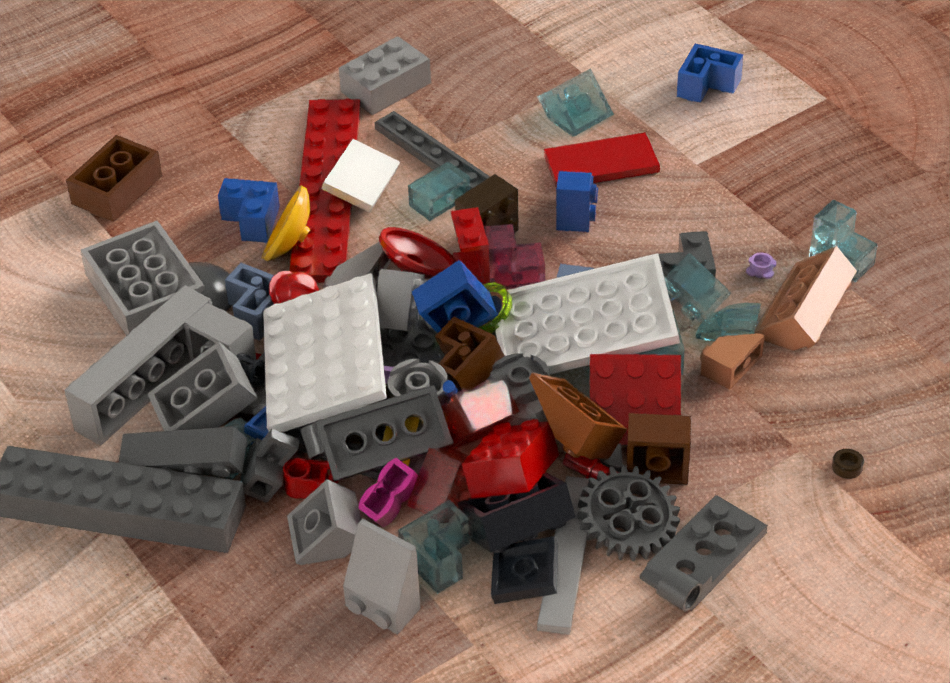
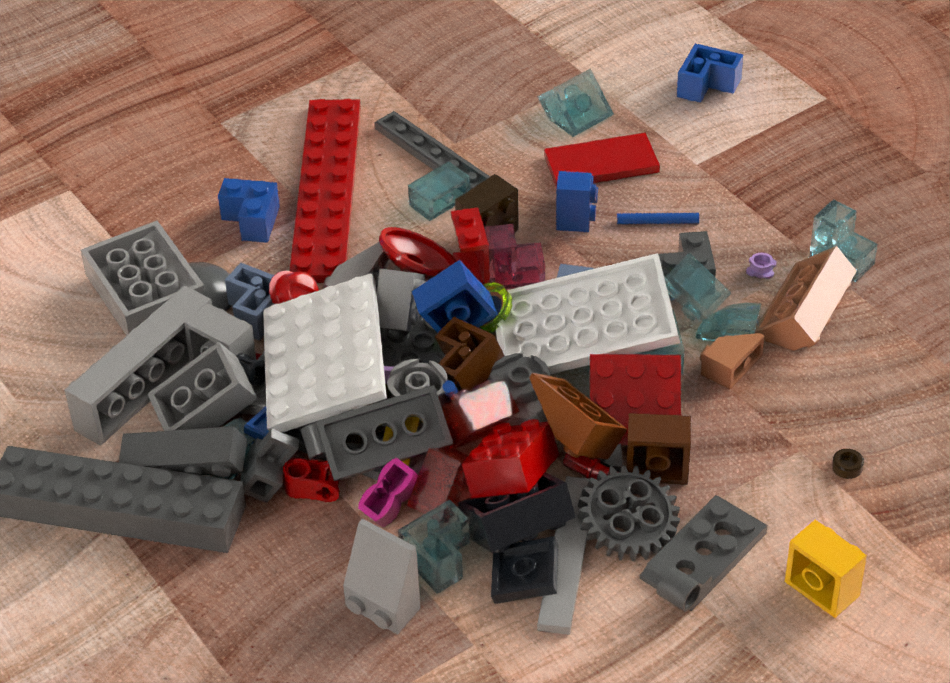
(114, 178): reddish brown brick -> none
(290, 226): yellow dish -> none
(324, 524): light grey slope -> none
(360, 175): white tile -> none
(385, 75): light grey brick -> none
(657, 218): none -> blue bar
(825, 568): none -> yellow brick

